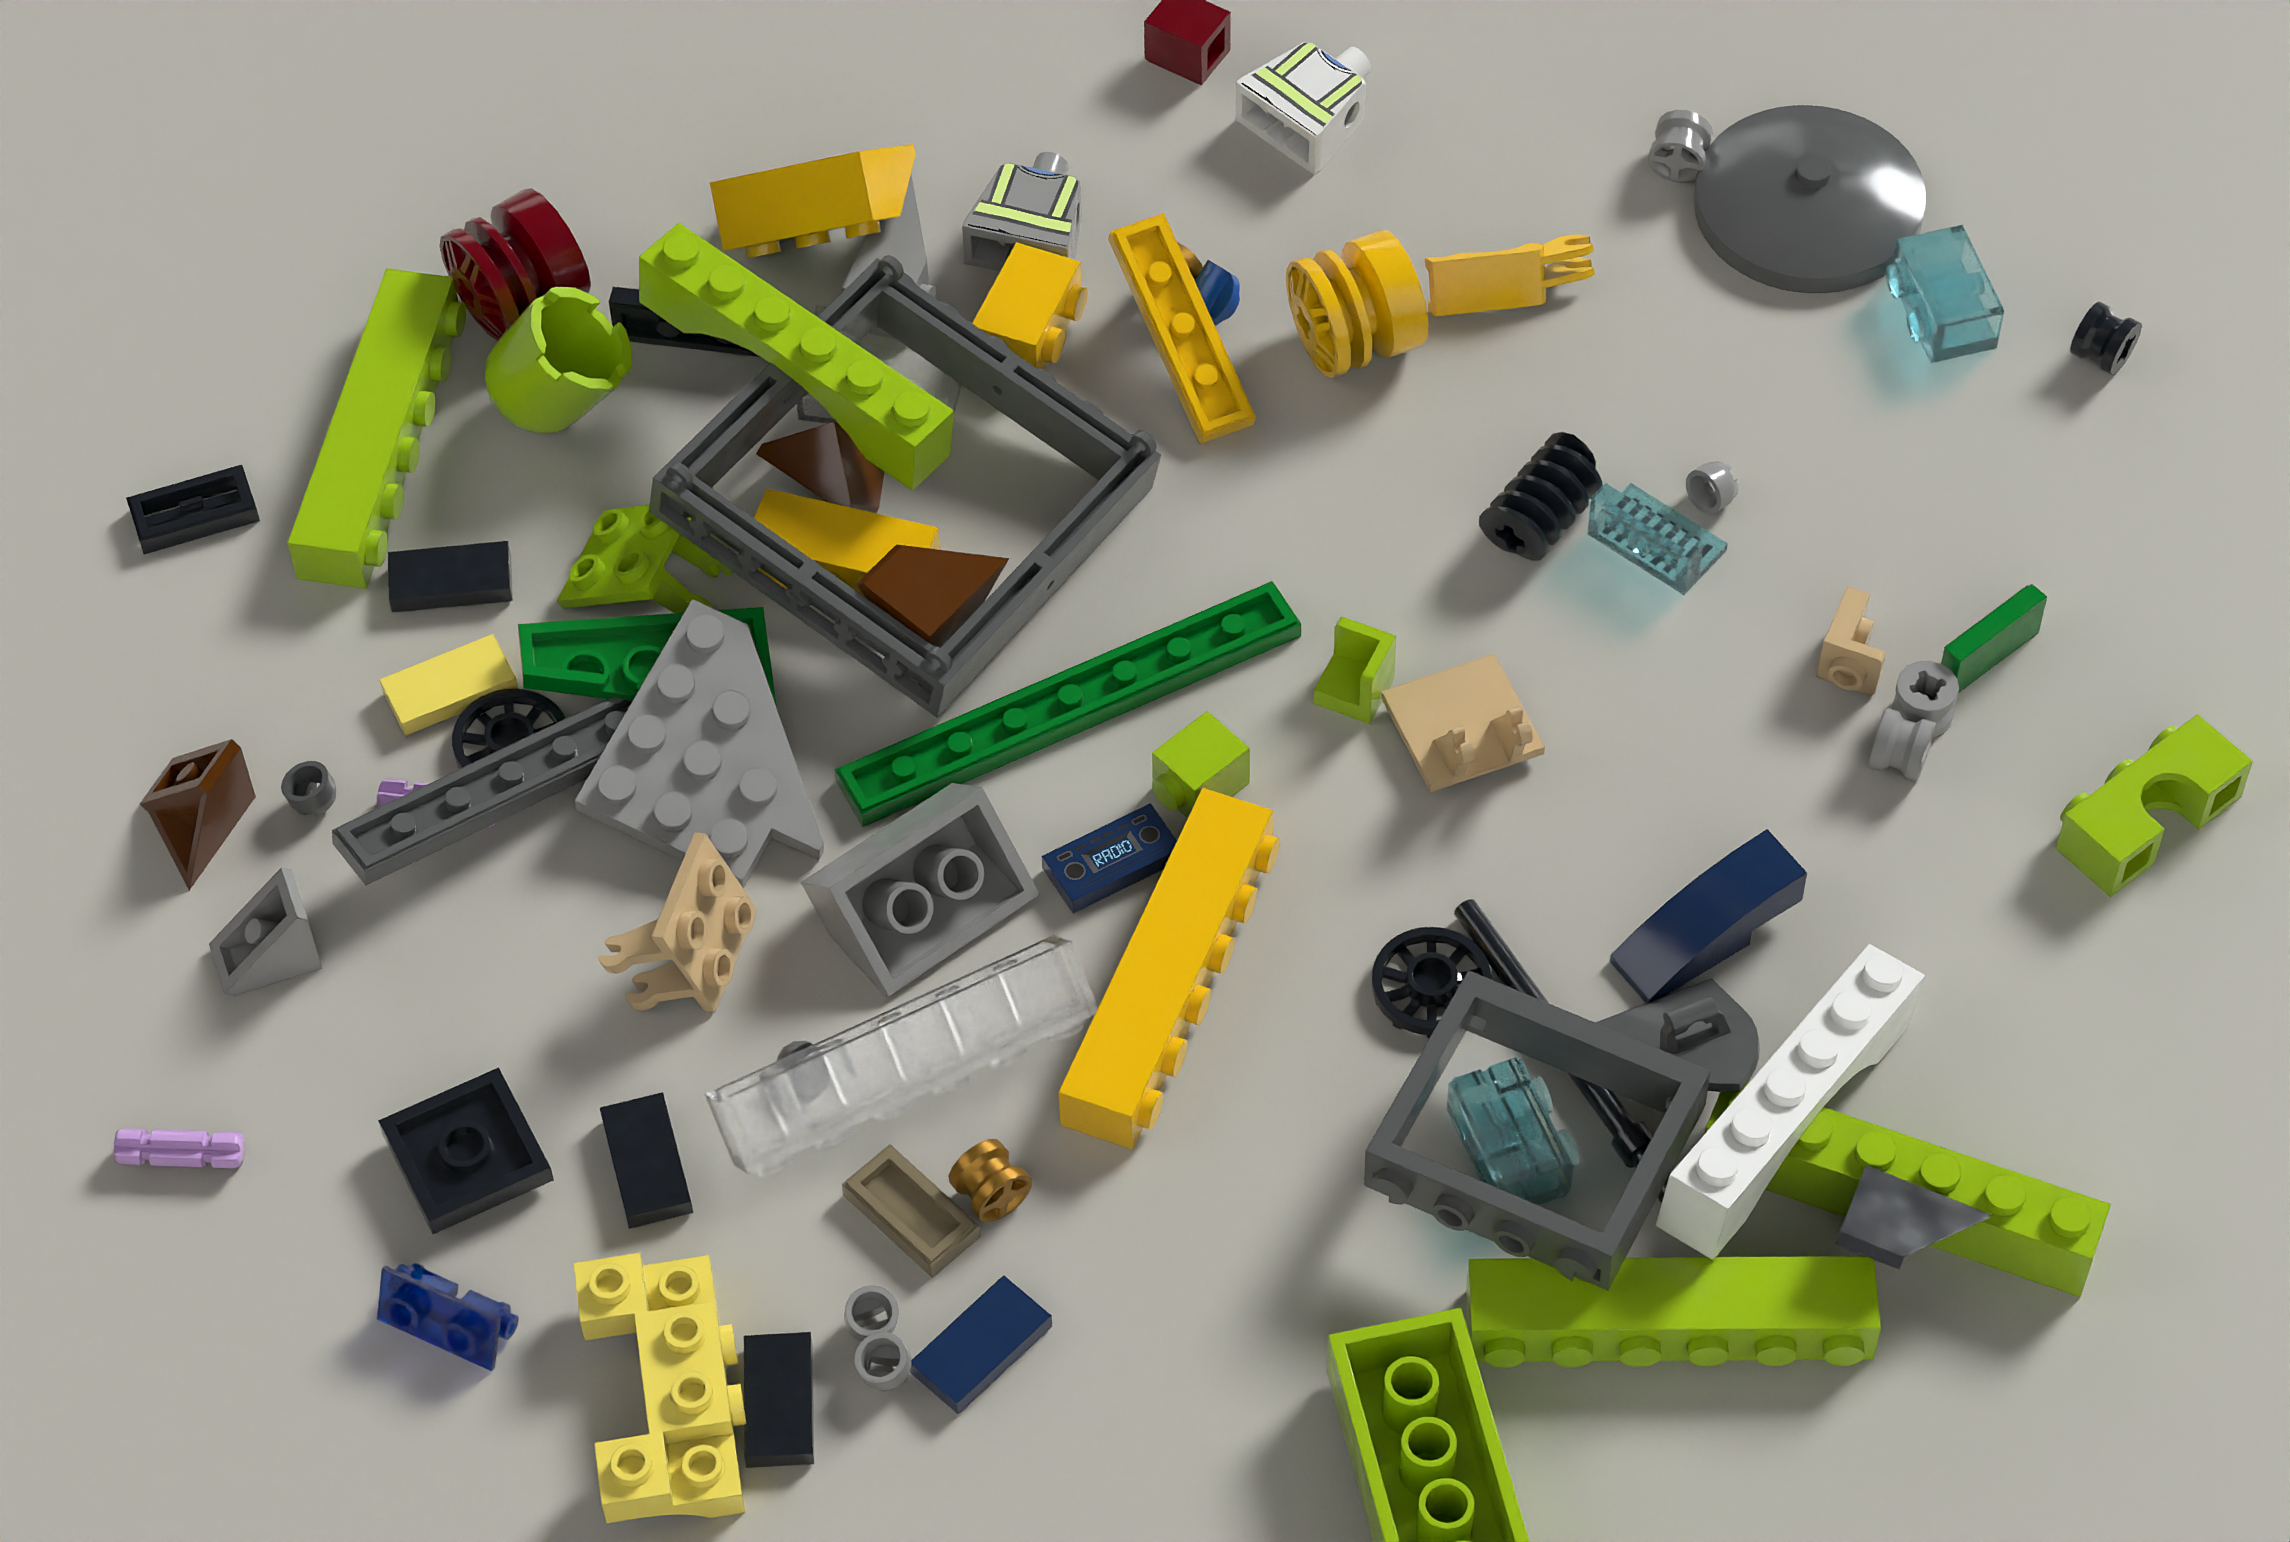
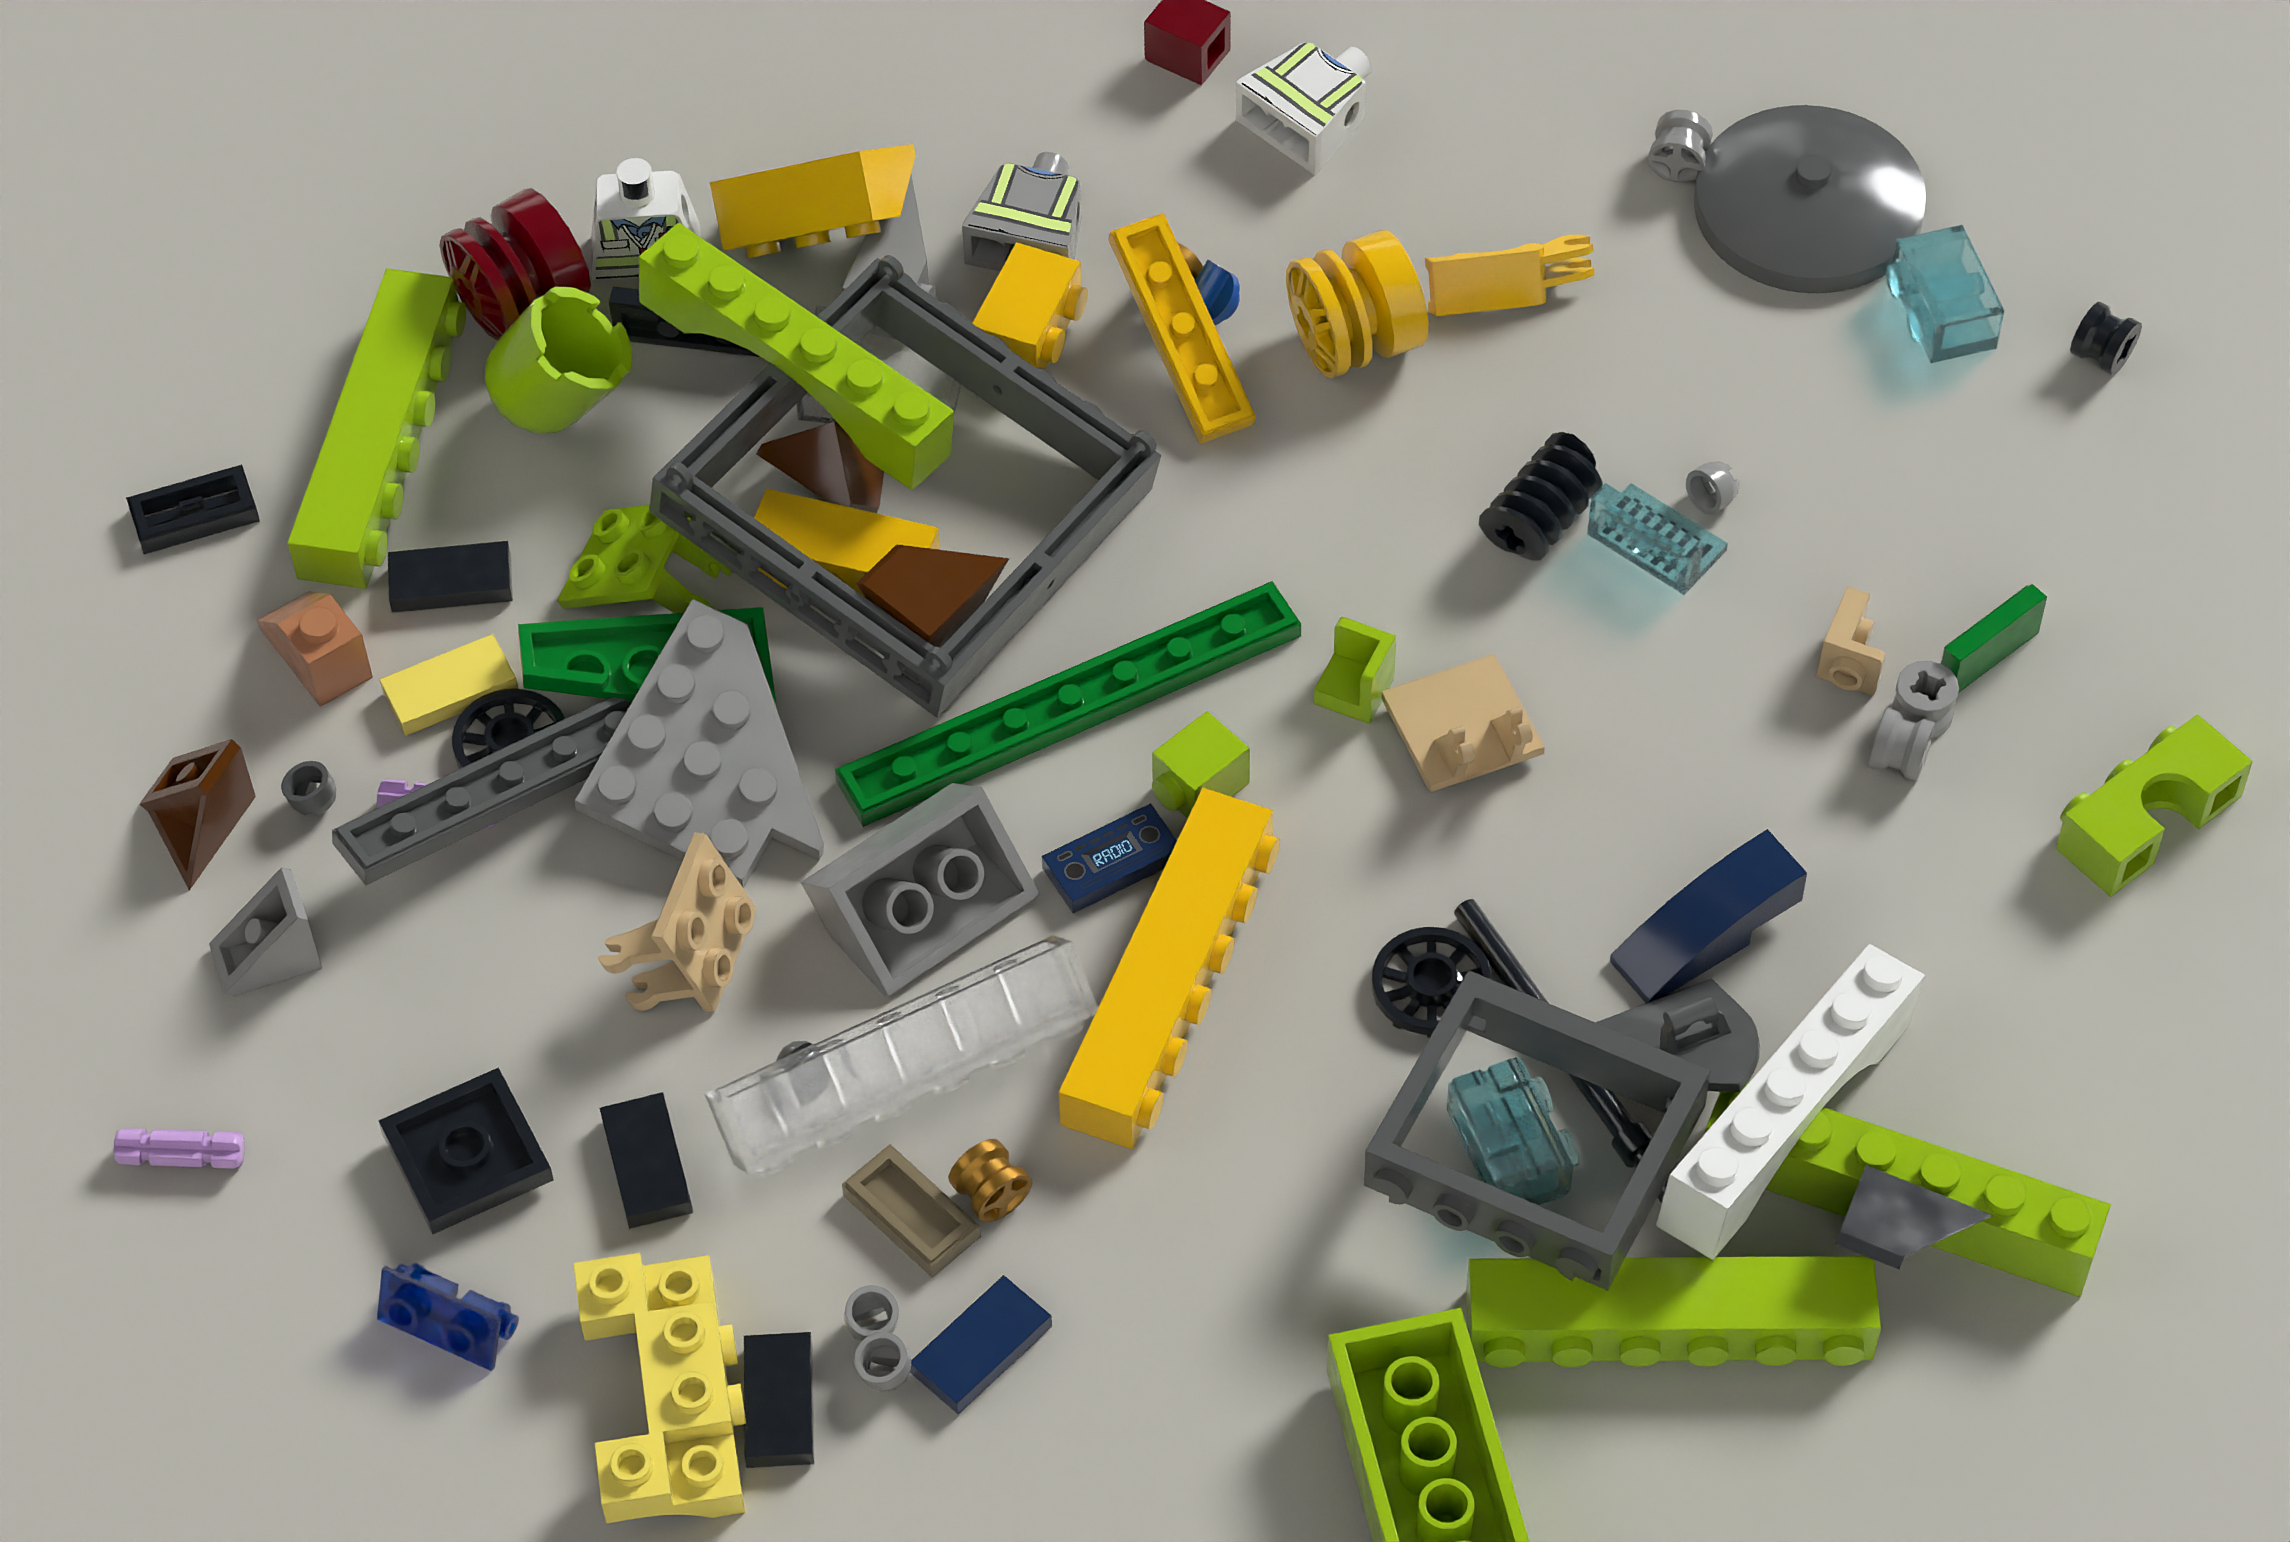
(318, 645): none -> nougat slope
(632, 214): none -> white torso

